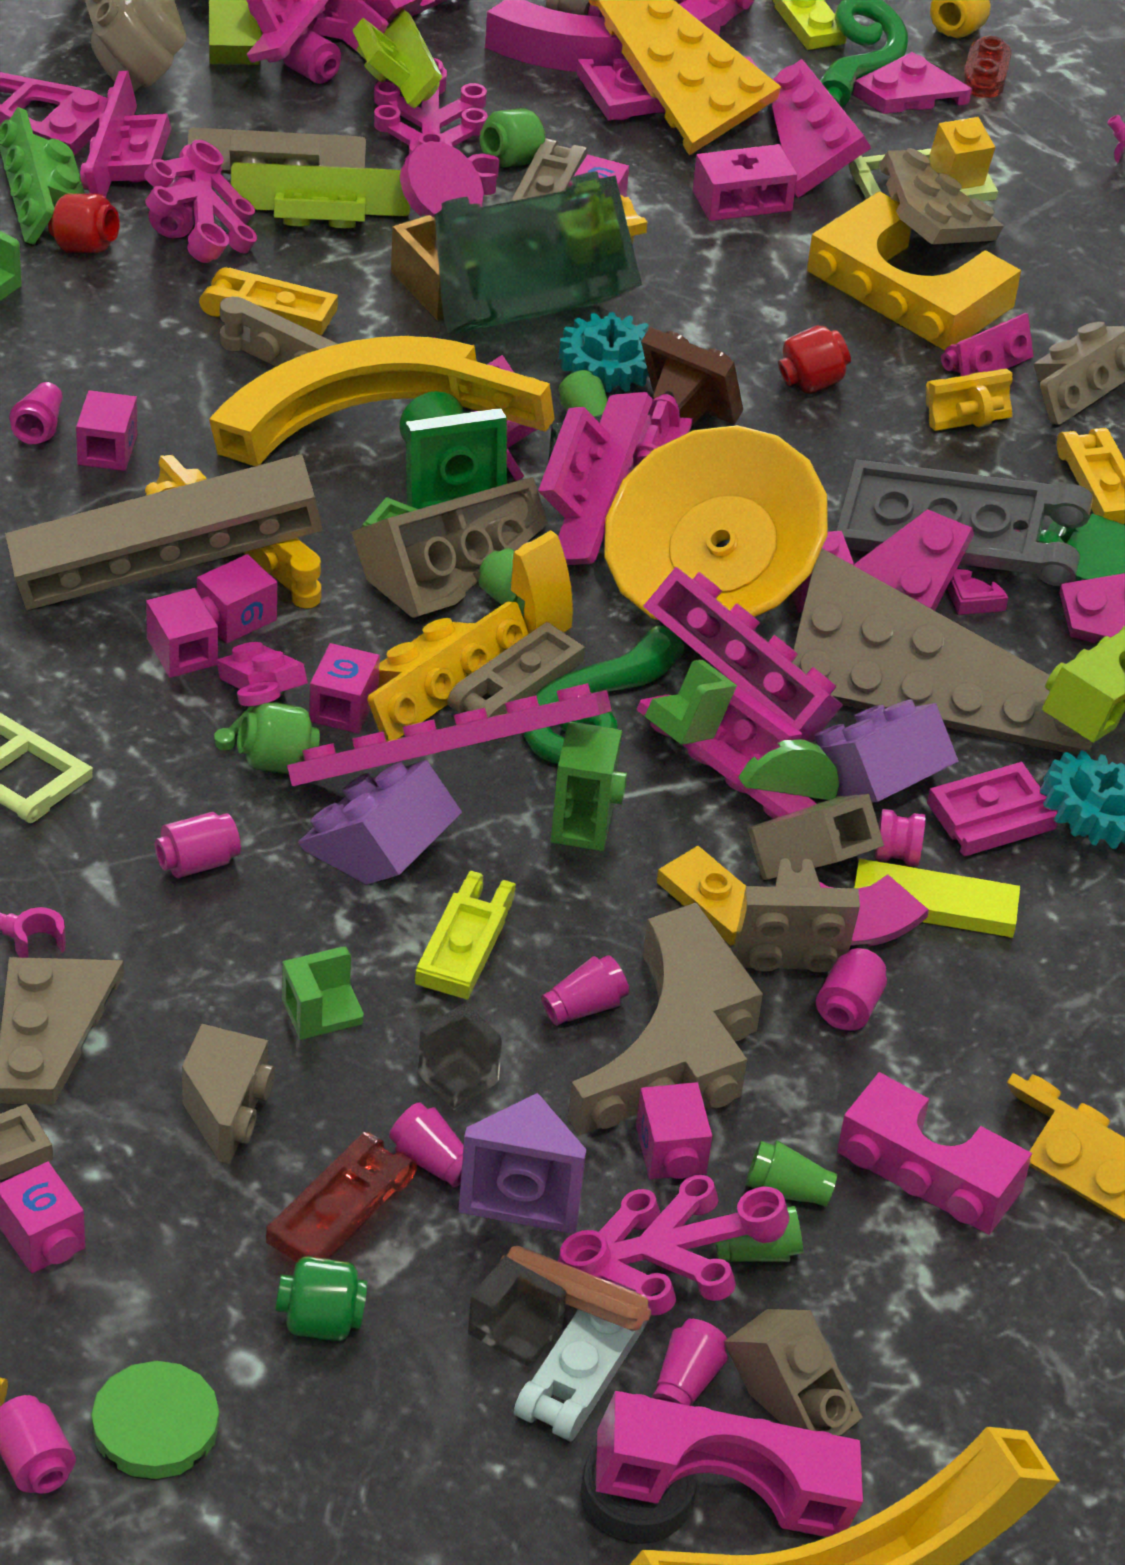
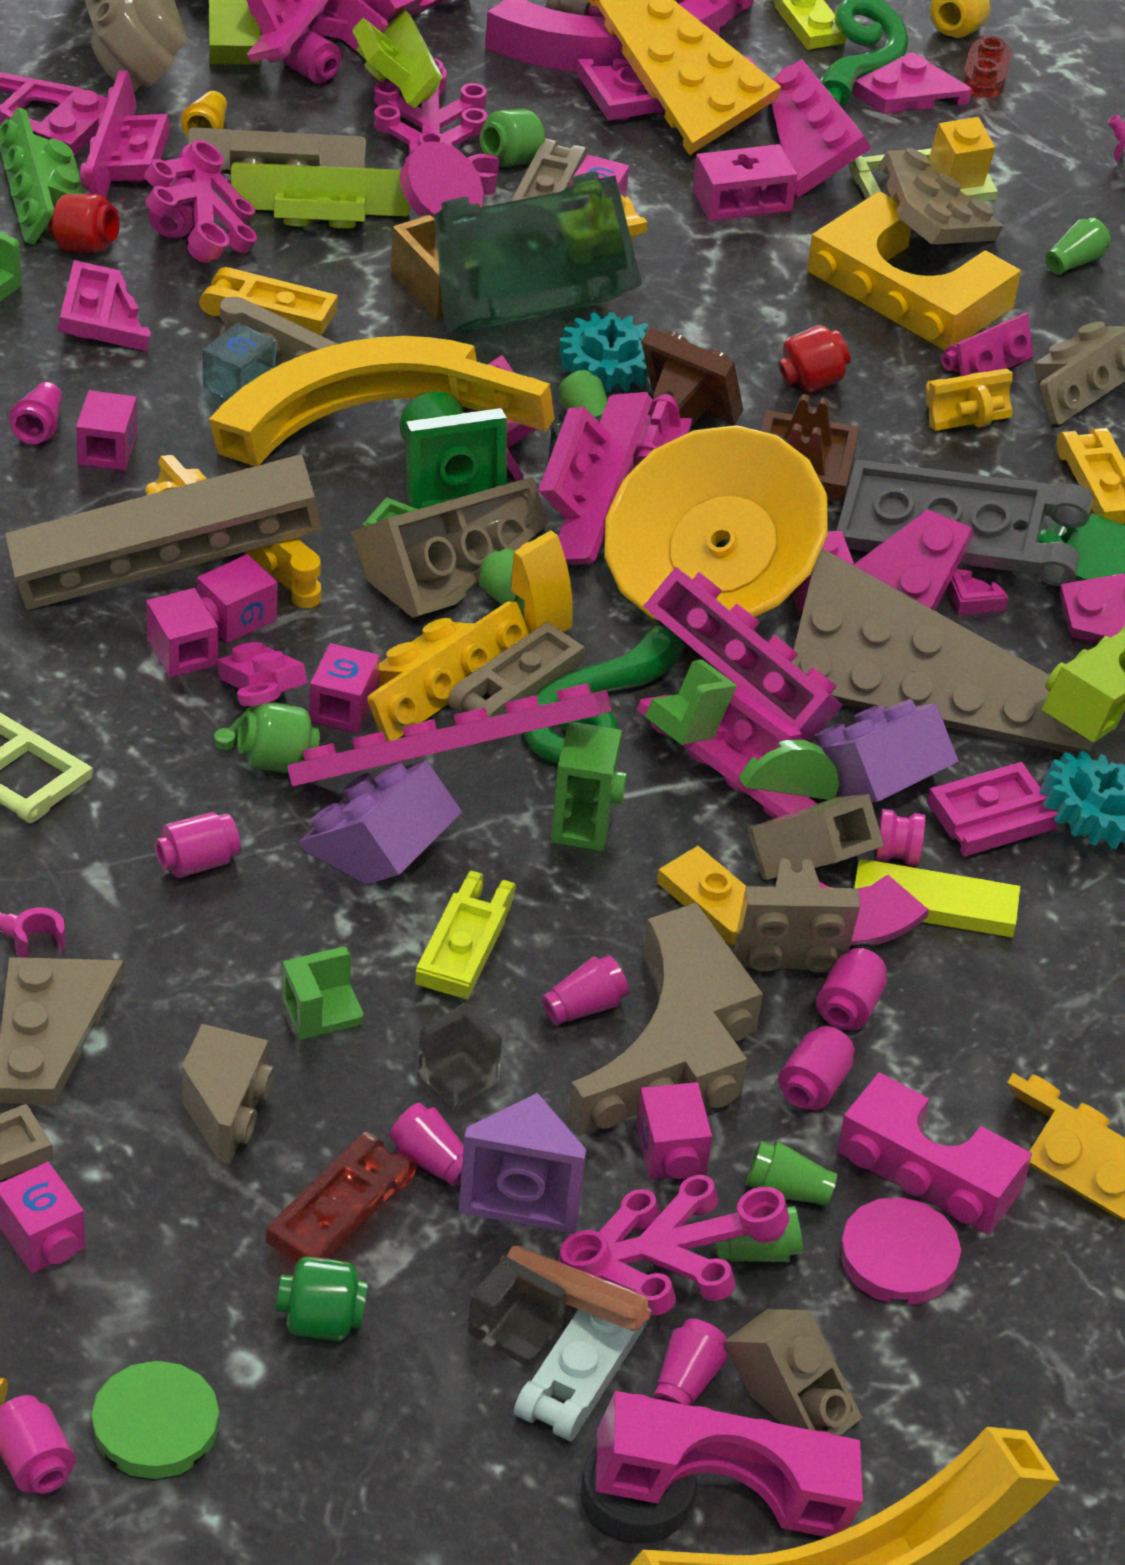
(101, 308): none -> dark pink wing
(205, 112): none -> yellow cone
(237, 359): none -> clear light blue brick
(817, 1068): none -> dark pink brick
(825, 443): none -> reddish brown plate
(900, 1250): none -> dark pink tile
(1080, 245): none -> bright green cone

